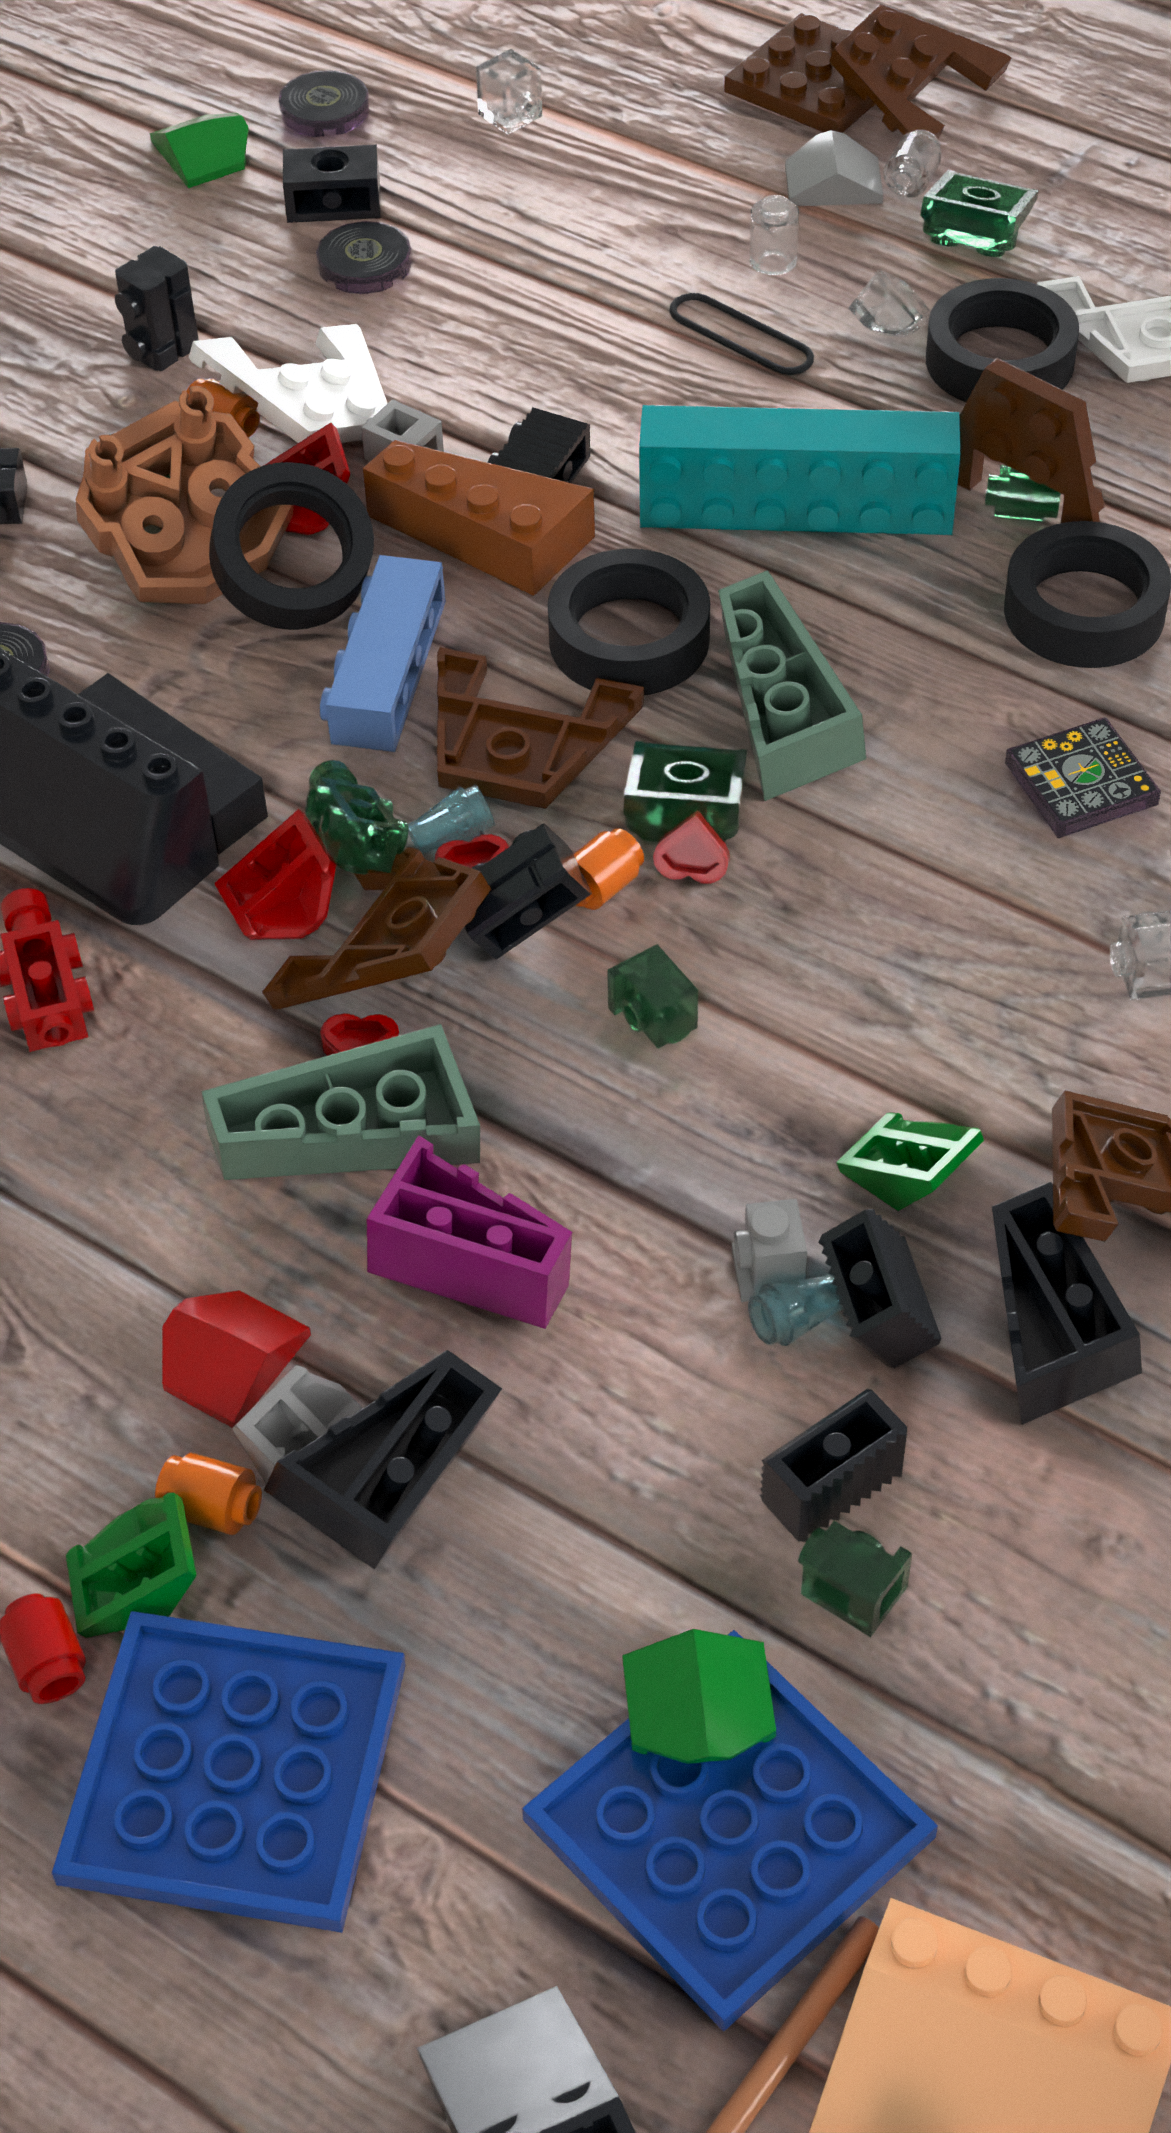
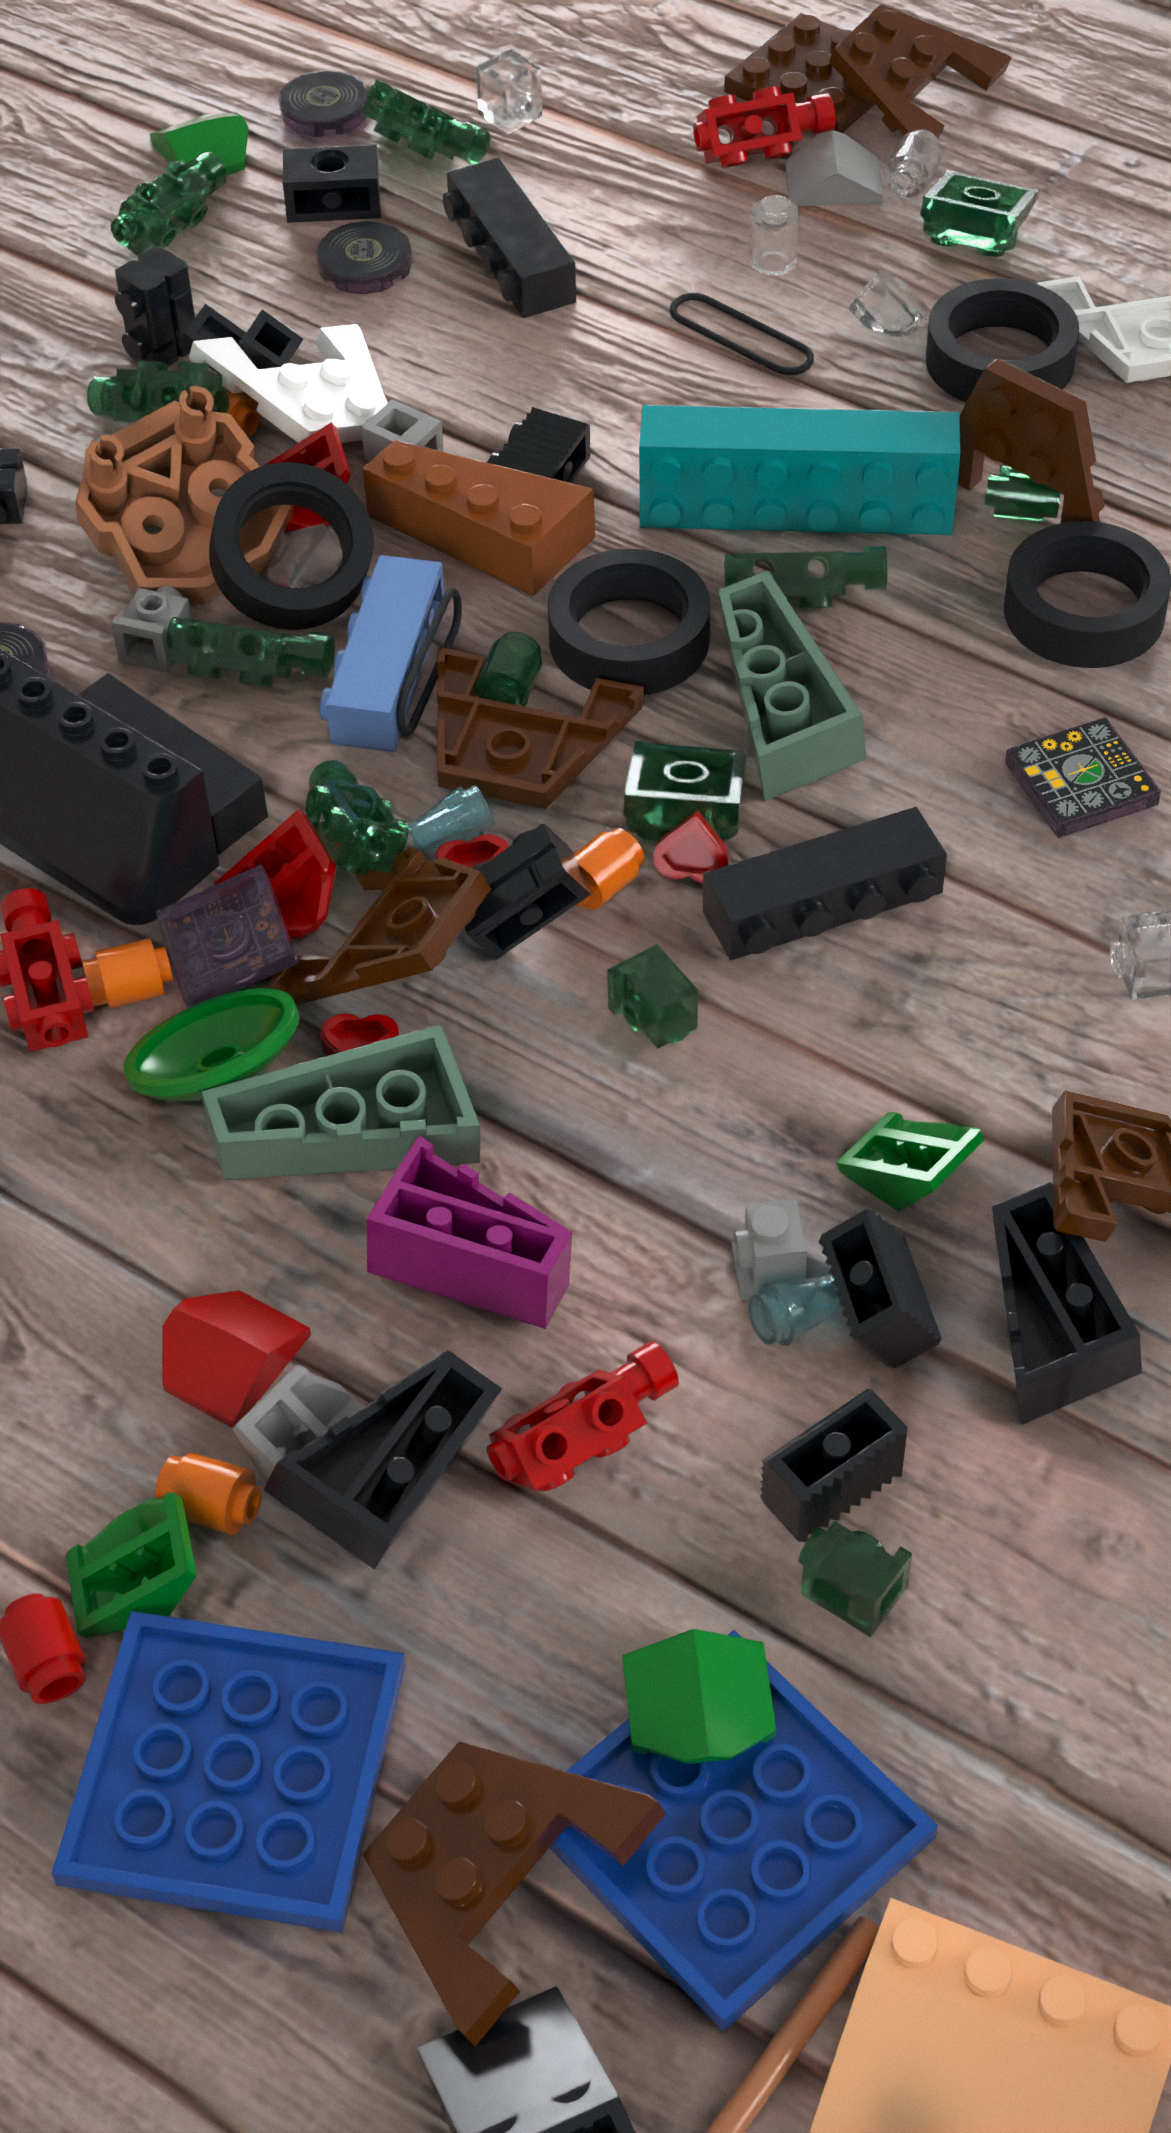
(127, 973): none -> orange brick
(149, 388): none -> clear green brick
(149, 618): none -> light grey brick
(168, 203): none -> clear green brick
(212, 1044): none -> green dish
(226, 937): none -> clear purple tile
(250, 650): none -> clear green brick
(265, 343): none -> black brick
(305, 558): none -> clear brick
(406, 731): none -> black piece
(425, 126): none -> clear green brick
(470, 1844): none -> reddish brown wing
(510, 237): none -> black brick
(510, 669): none -> clear green brick
(594, 1425): none -> red brick
(745, 124): none -> red brick
(794, 580): none -> clear green brick
(823, 883): none -> black brick

